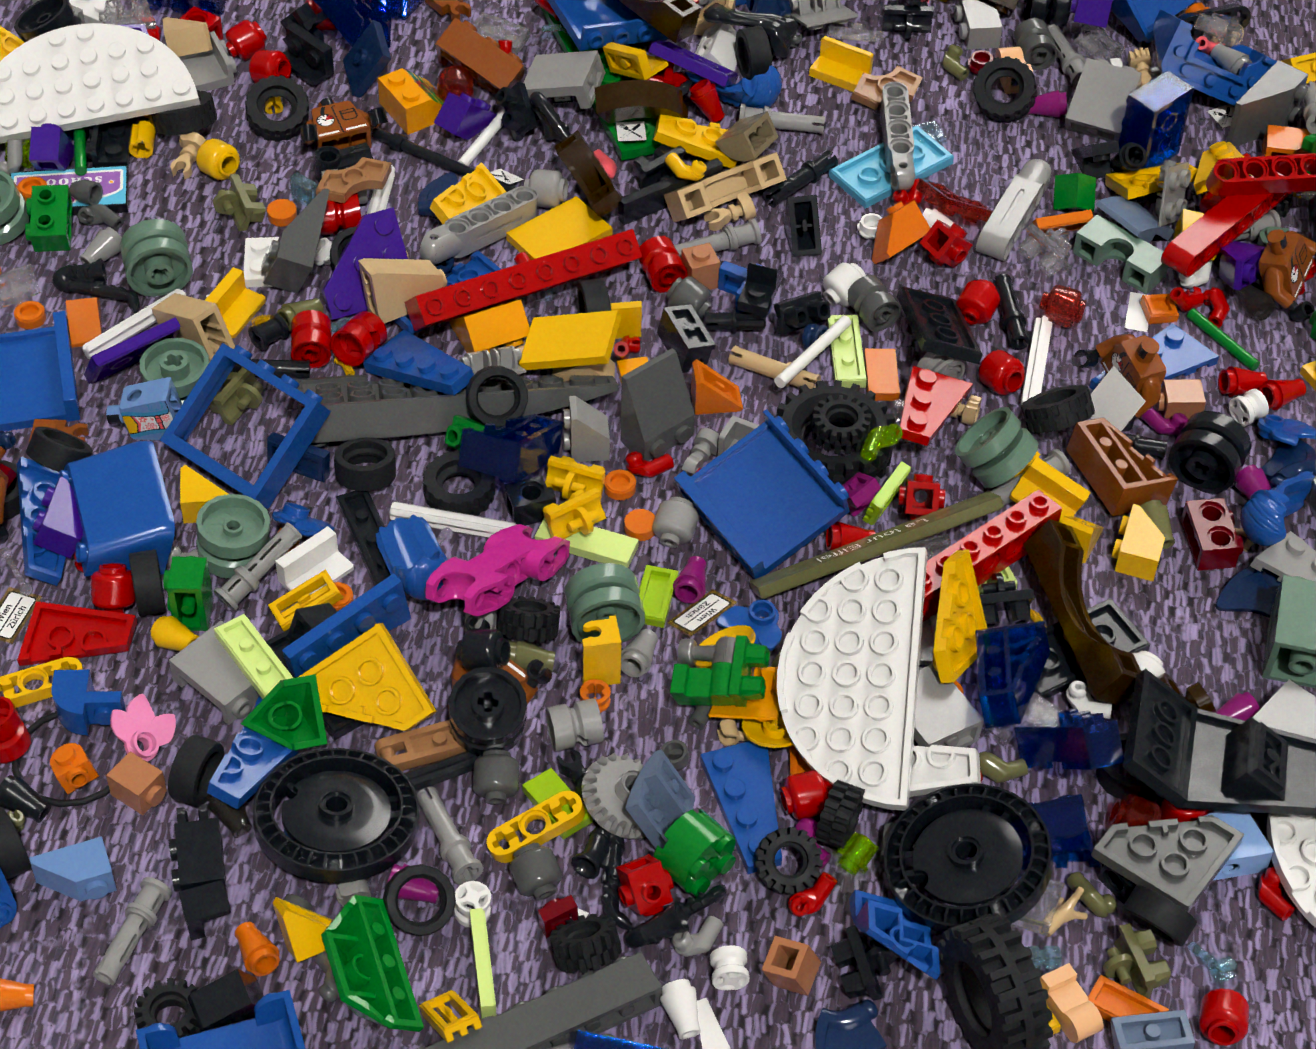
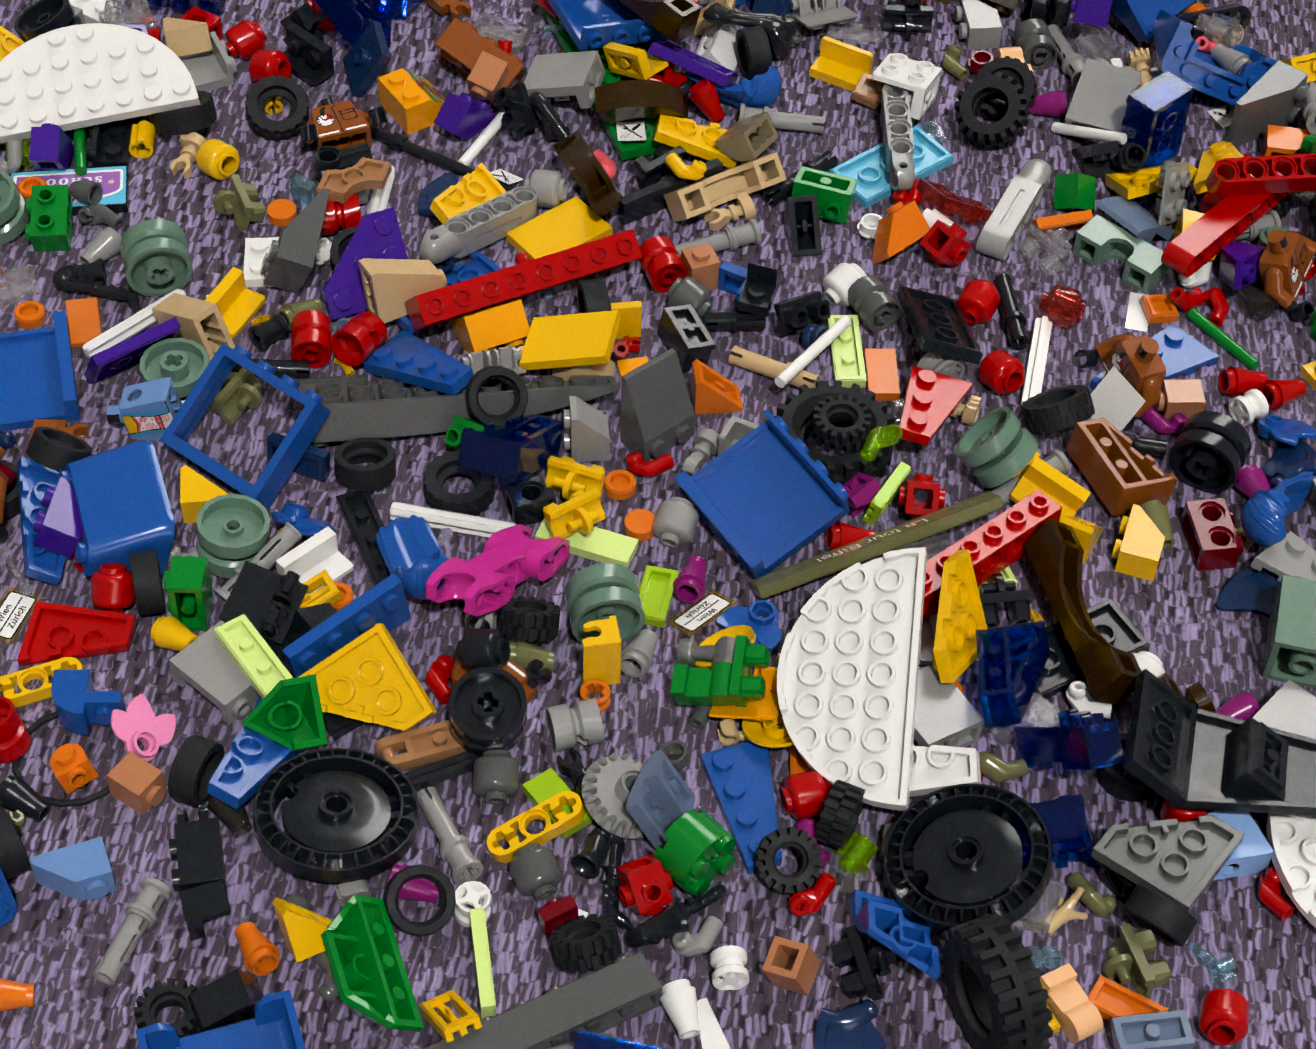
(266, 600): none -> black hinge
(438, 677): none -> red arm
(454, 80): clear red head -> none
(487, 76): none -> nougat brick
(833, 192): none -> green brick
(917, 76): none -> white bracket
(986, 89): none -> black tyre
(1088, 133): none -> white bar
(1134, 811): clear red head -> none

